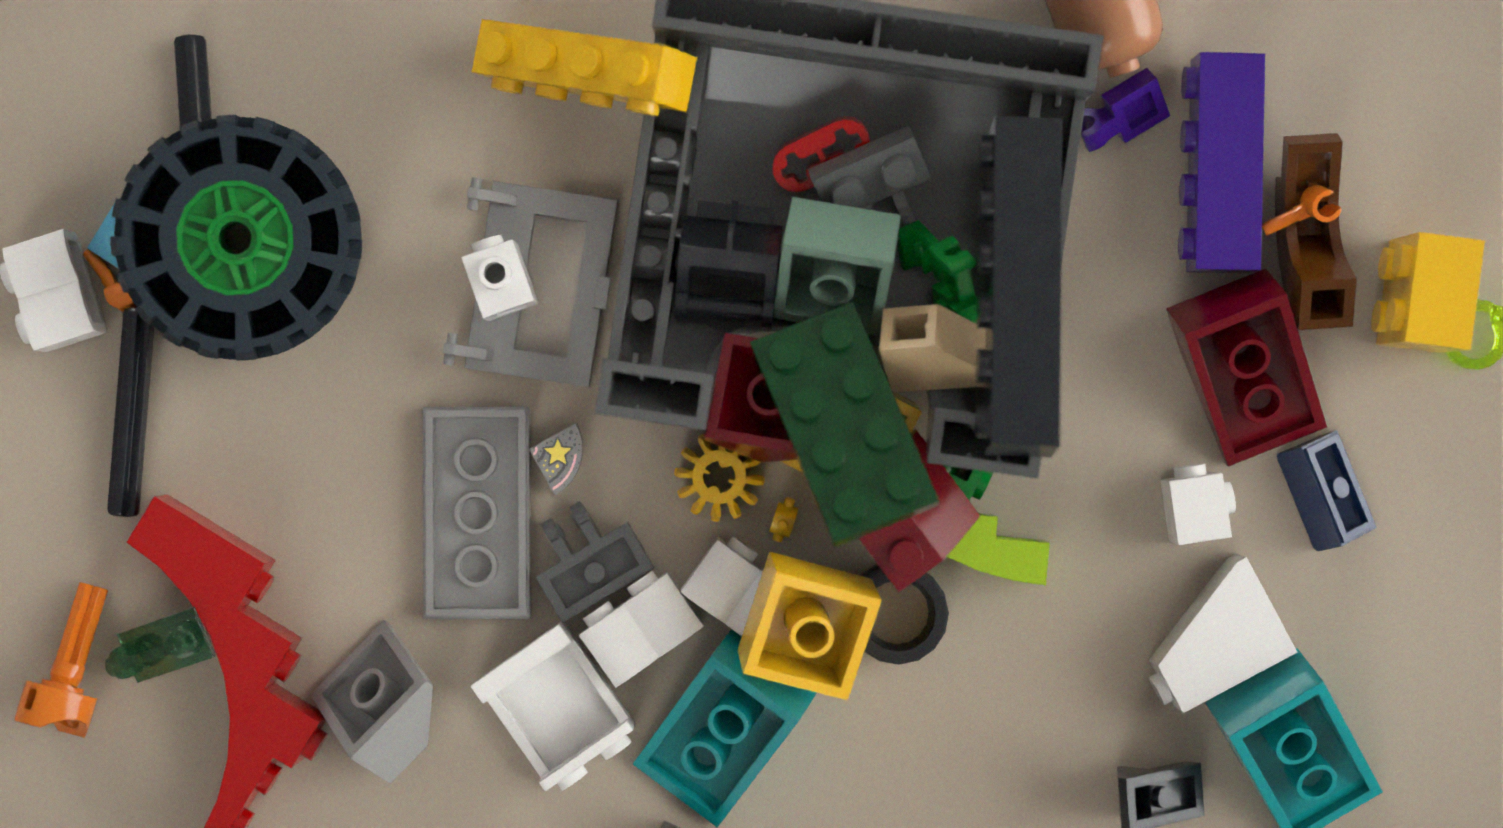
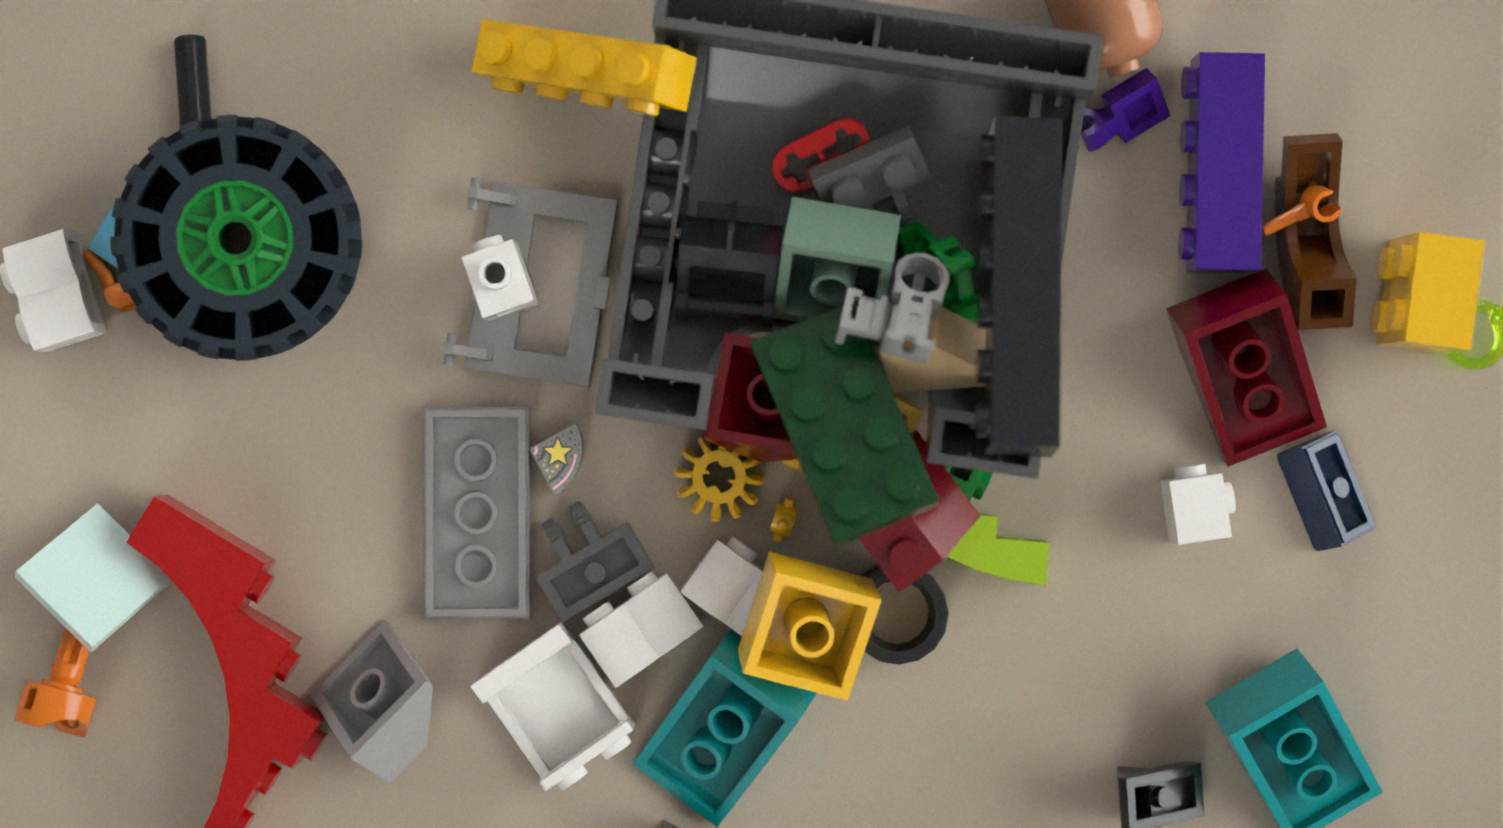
(92, 578): none -> light aqua tile
(130, 415): black axle -> none
(160, 647): clear green hinge -> none
(905, 315): none -> light grey piece
(1220, 639): white slope -> none

